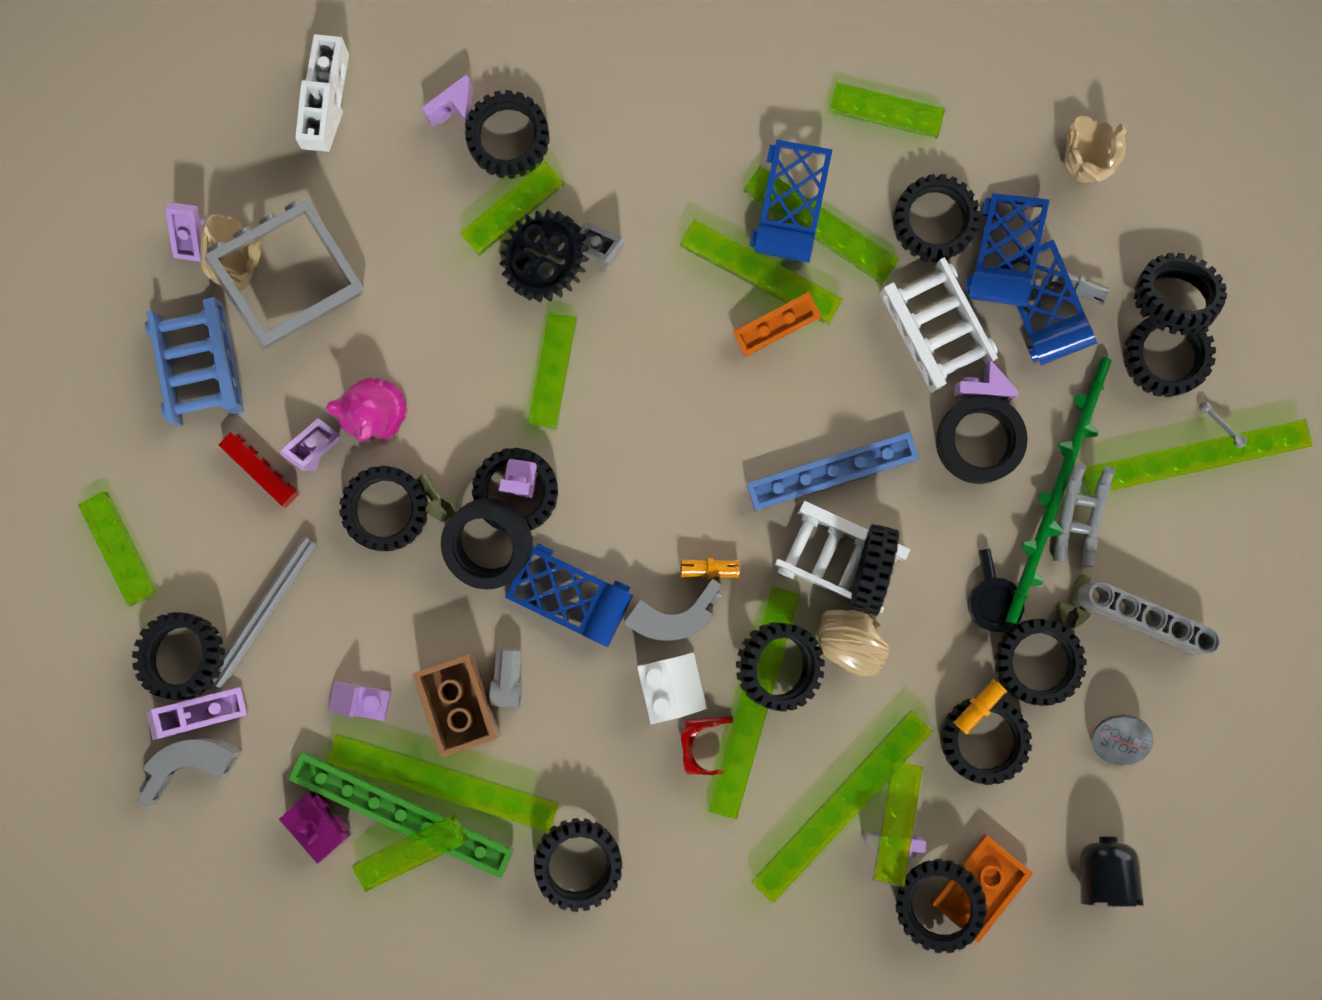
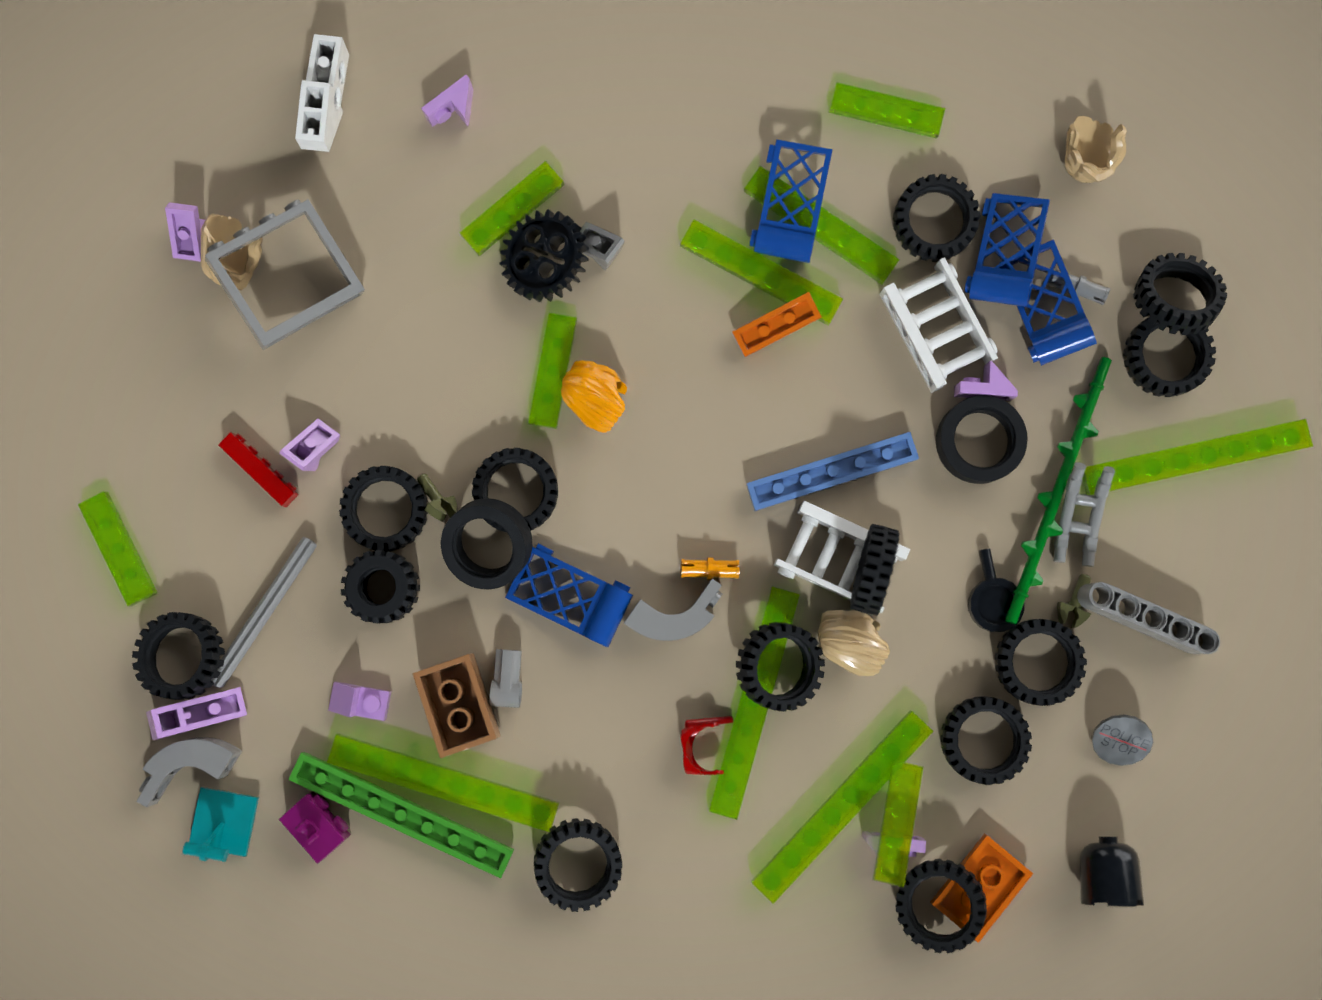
(221, 825): none -> teal plate
(222, 370): medium blue fence -> none
(356, 587): none -> black tyre
(370, 409): dark pink hair -> none
(410, 853): clear neon green plate -> none
(500, 103): black tyre -> none
(519, 479): lavender slope -> none
(593, 394): none -> light orange hair
(672, 688): white slope -> none
(980, 706): light orange pin -> none
(1239, 440): light grey hinge -> none

